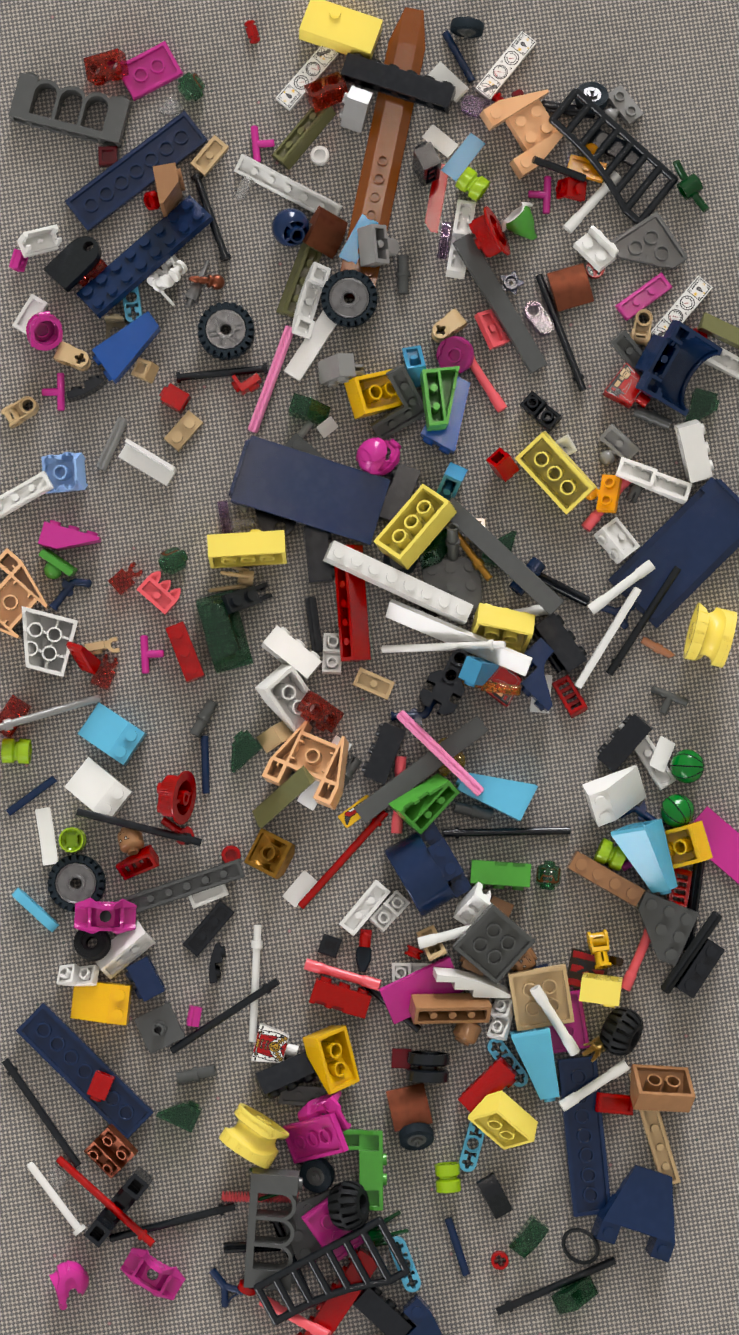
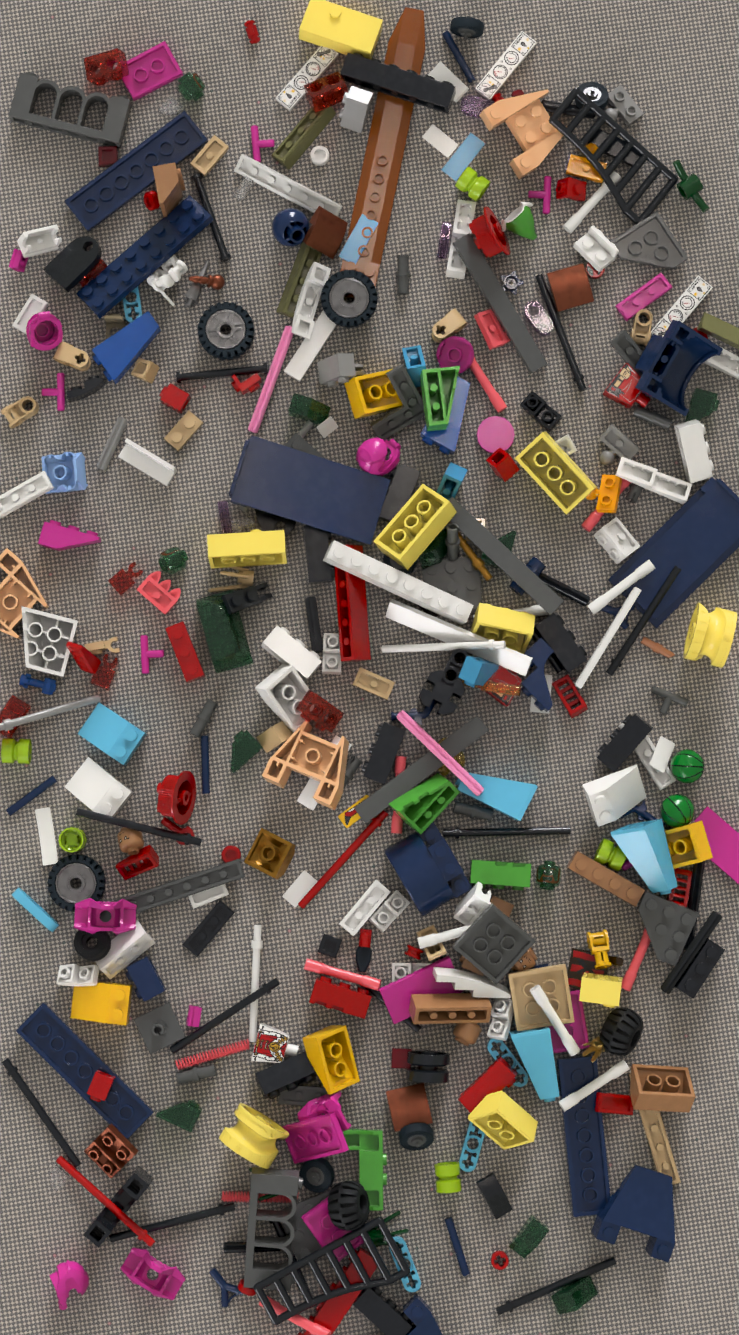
(48, 685): none -> blue bar
(56, 565): bright green tile -> none
(56, 1199): white bar -> none
(67, 590): dark blue piece -> none
(217, 956): black slope -> none
(242, 1047): none -> coral piece
(283, 796): olive slope -> none
(375, 245): light grey brick -> none
(426, 163): black brick -> none
(436, 201): sticker -> none
(495, 433): none -> dark pink tile
(558, 168): black bar -> none
(587, 1233): black piece -> none

